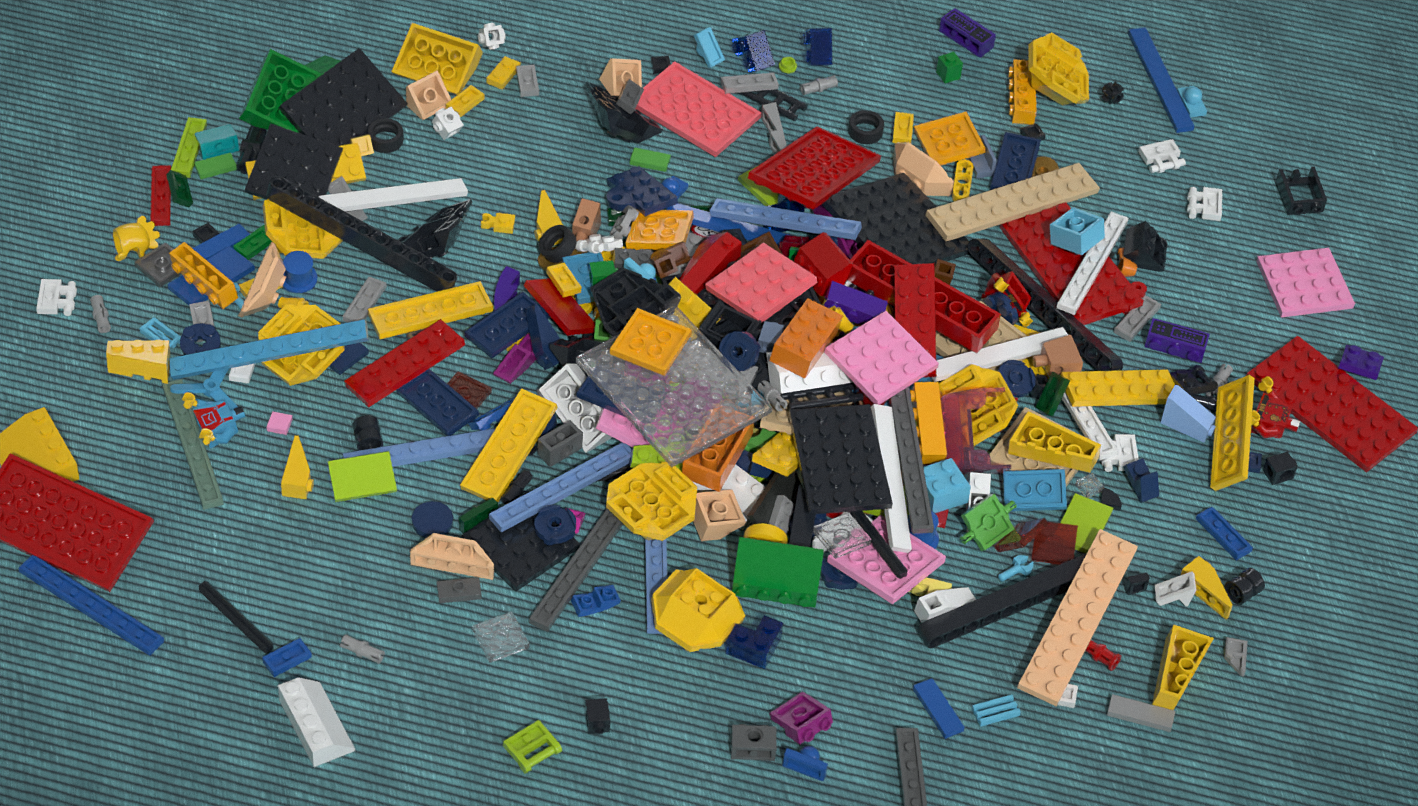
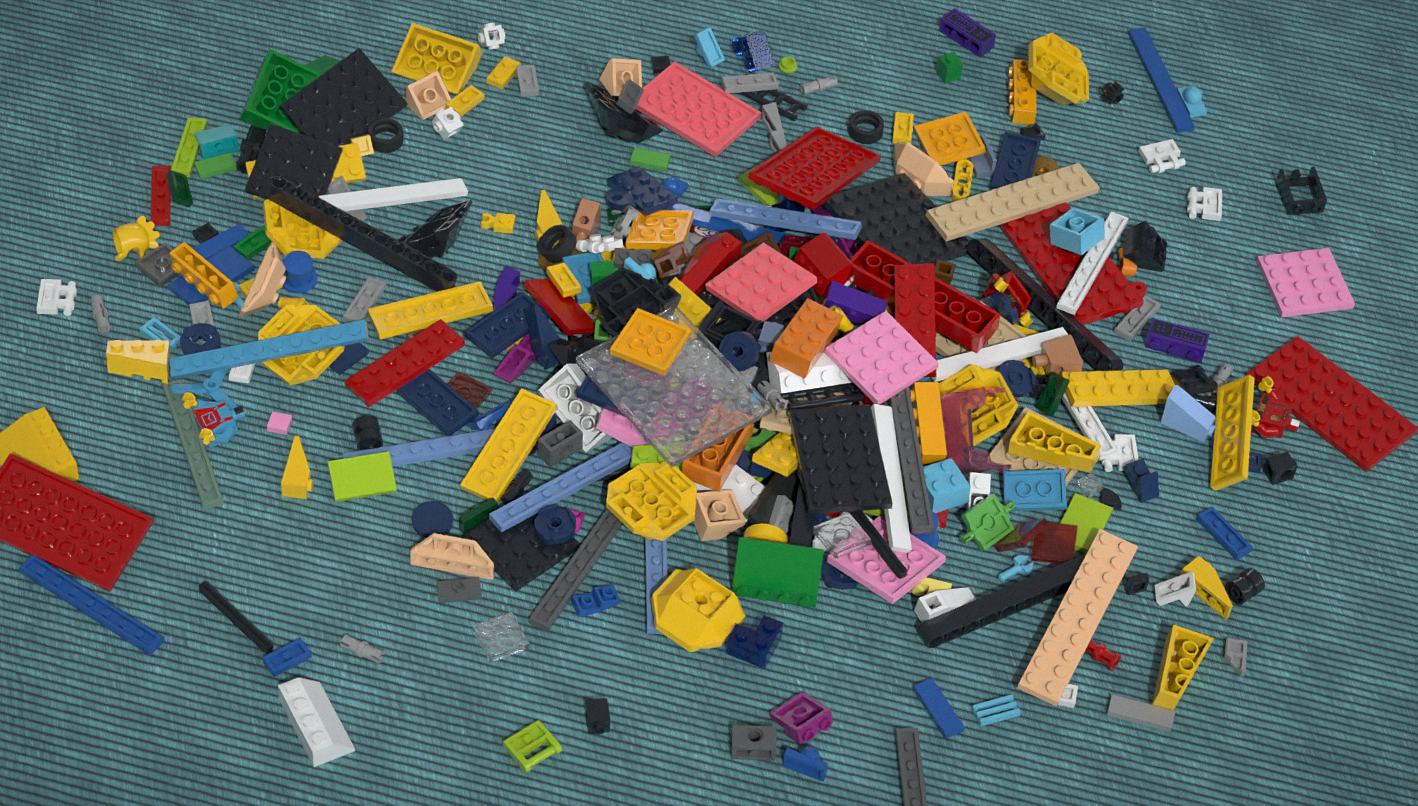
(819, 46): clear blue brick -> none
(1361, 362): dark purple plate -> none

